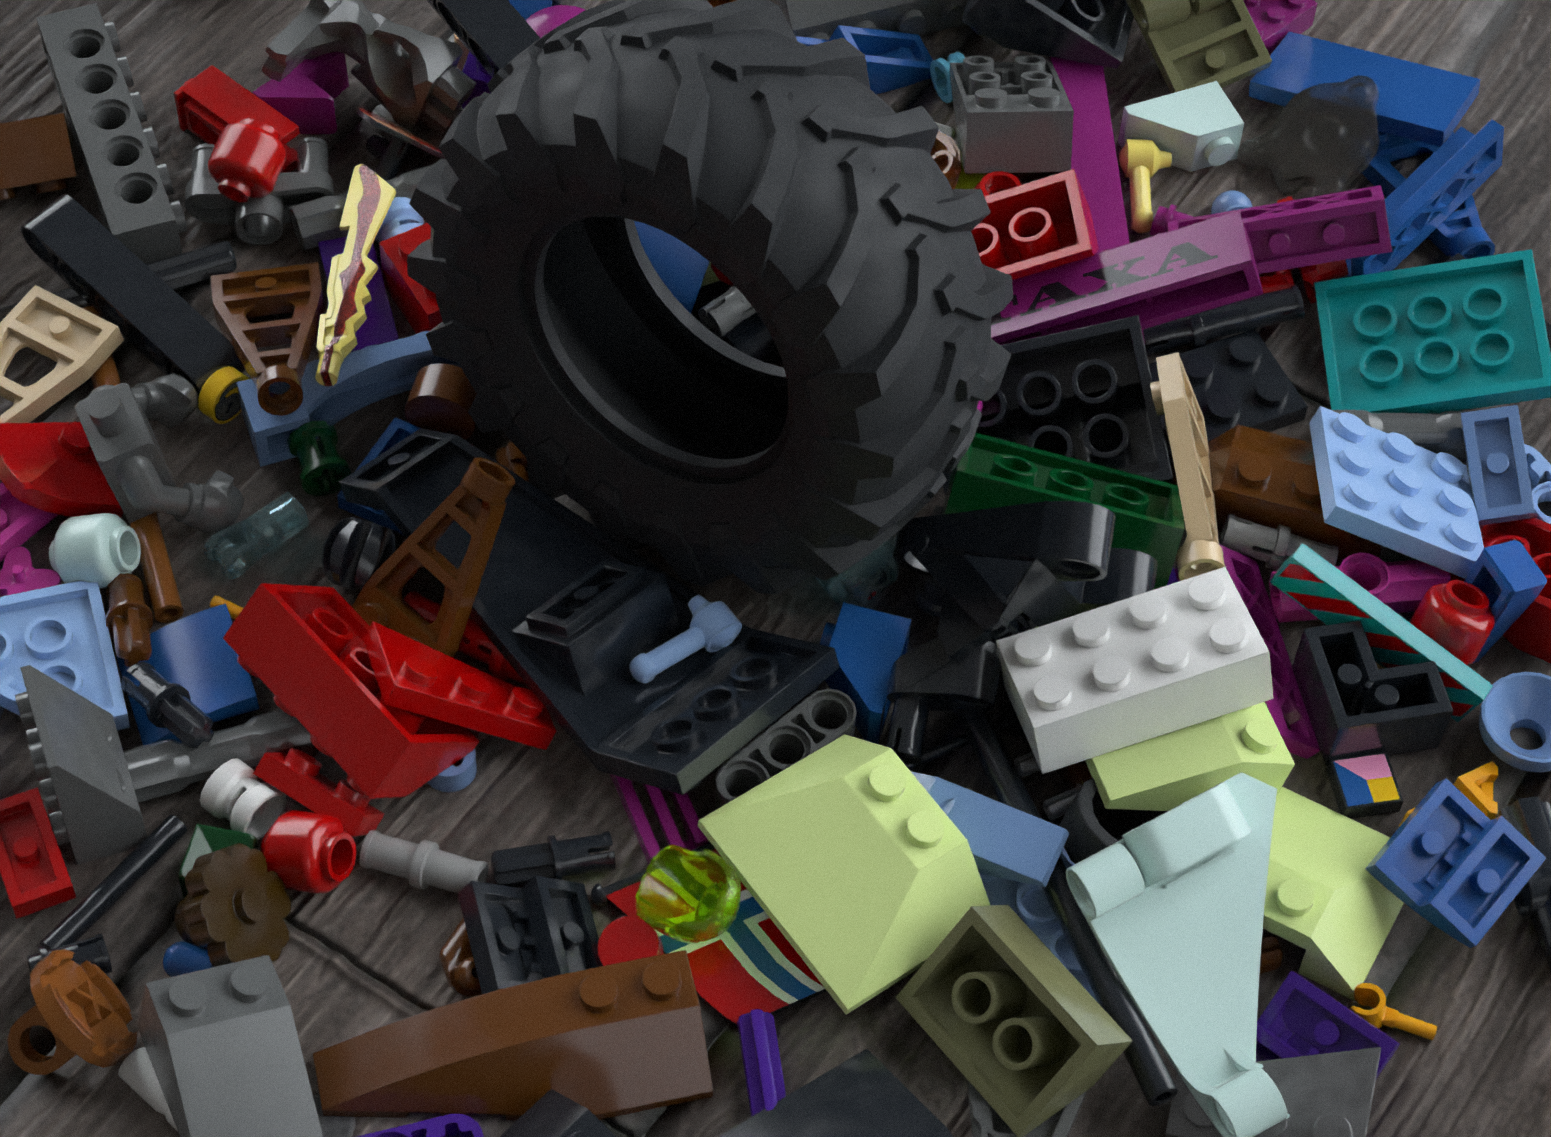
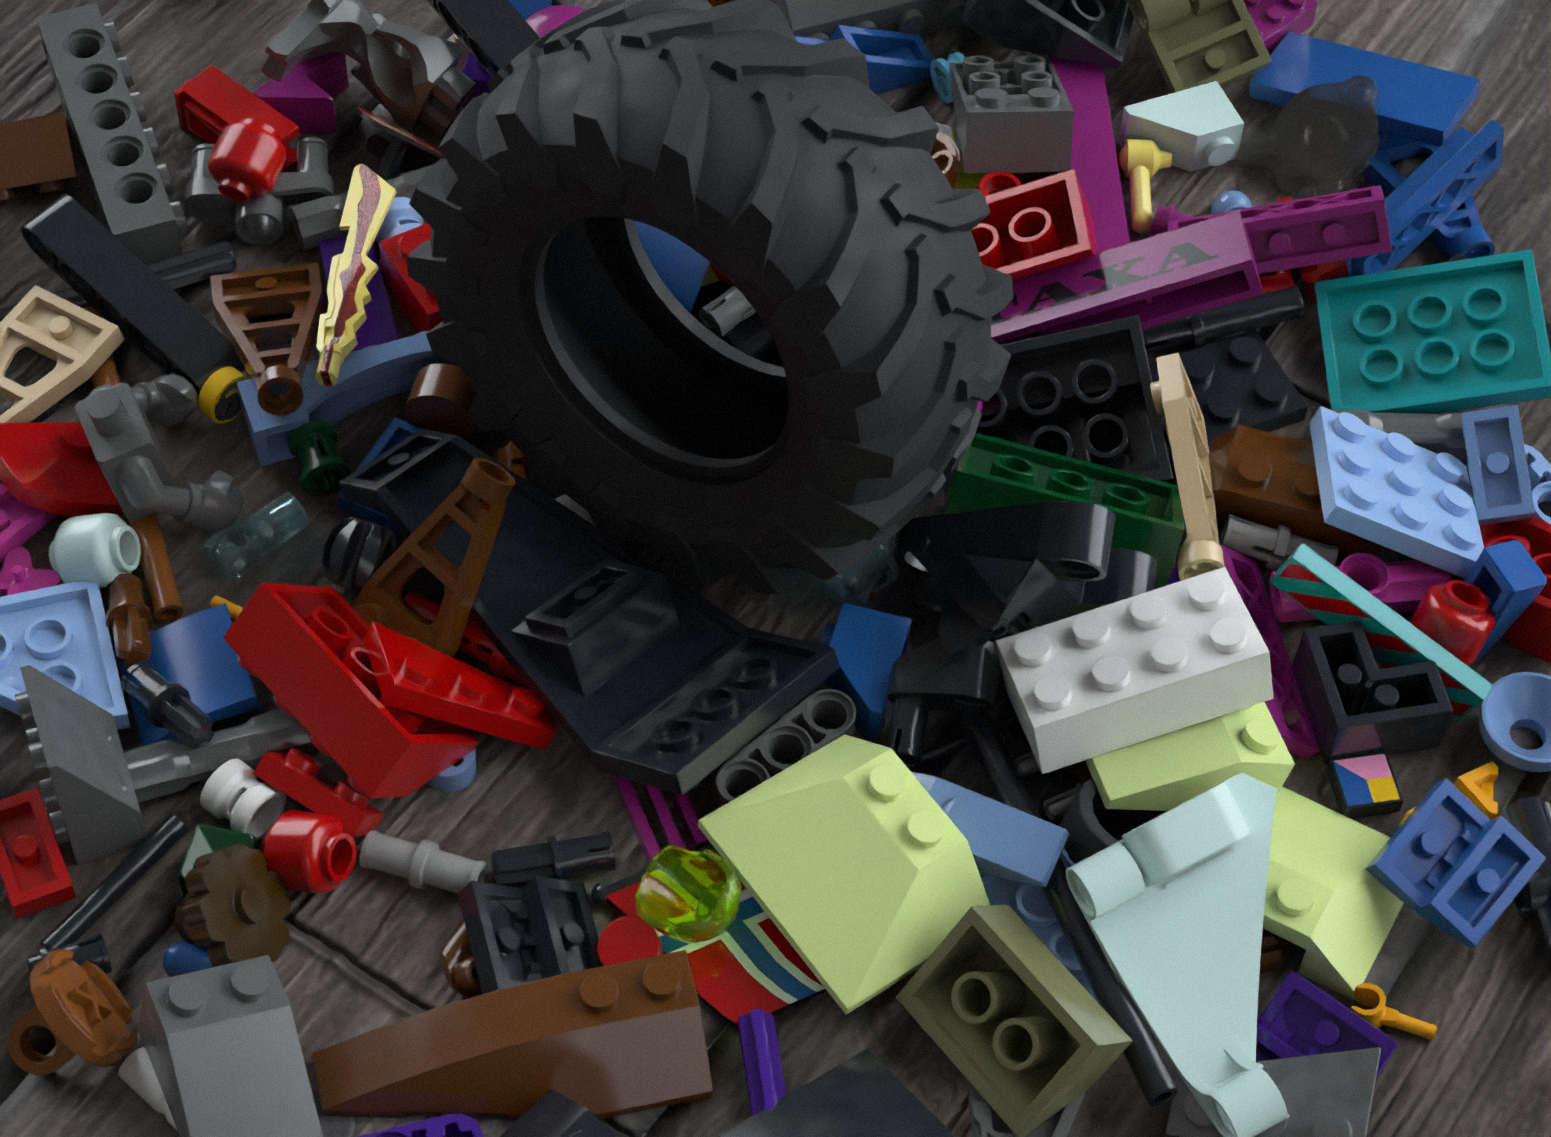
(710, 628): light blue piece -> none

